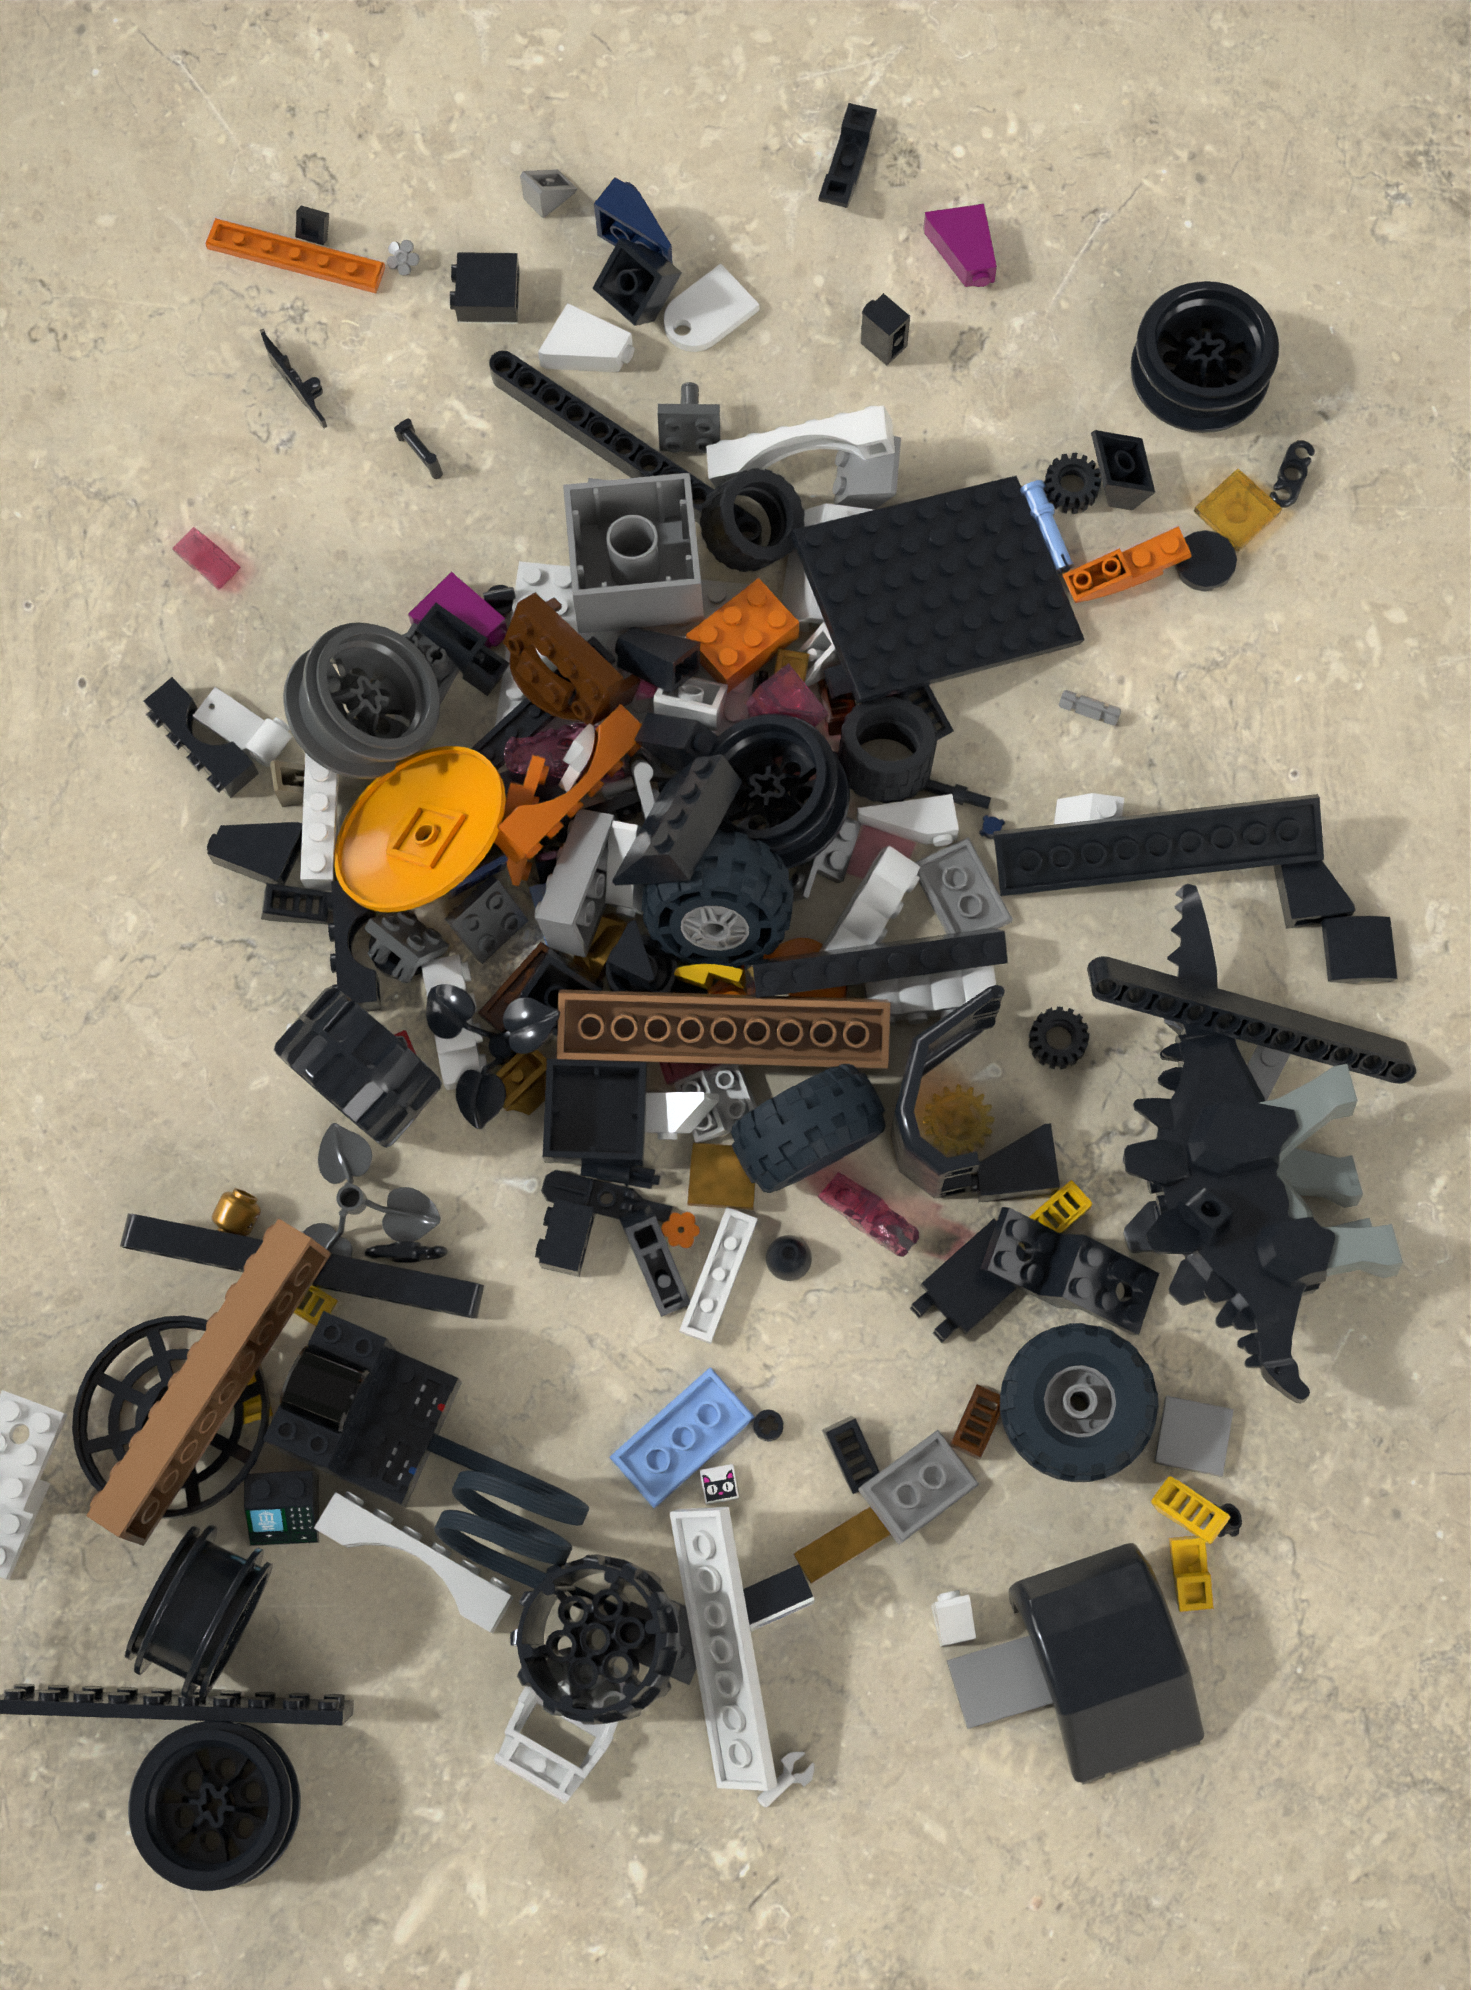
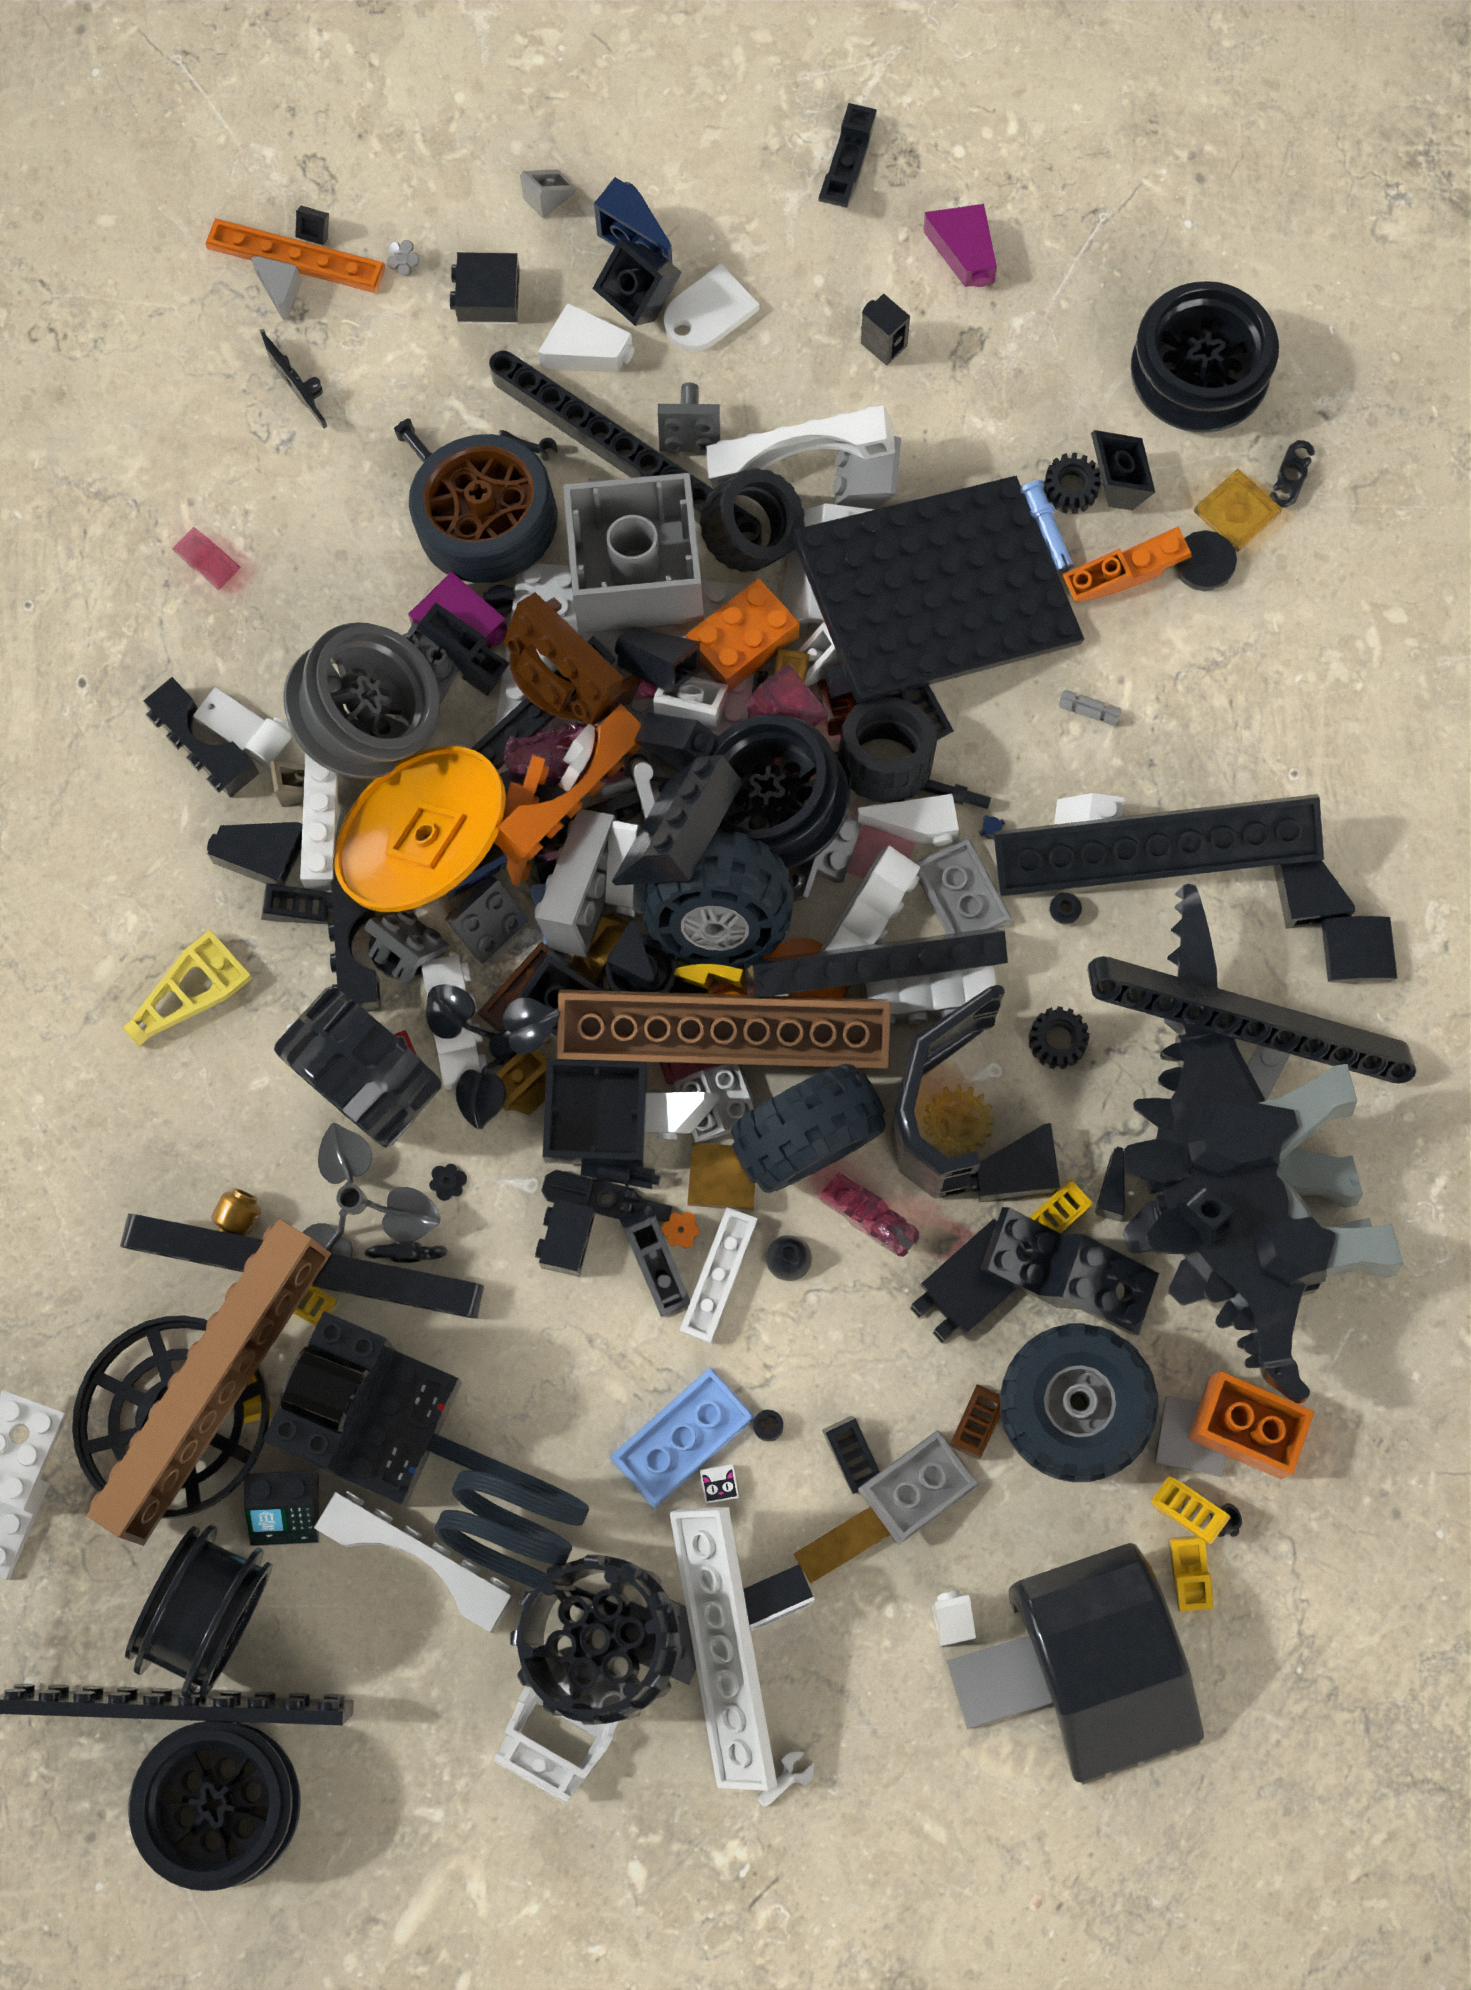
(218, 965): none -> light yellow plate
(280, 282): none -> light grey slope
(445, 1190): none -> black plant
(505, 535): none -> wheel
(537, 448): none -> black piece
(1065, 917): none -> black plate
(1112, 1194): none -> black slope
(1251, 1425): none -> orange brick

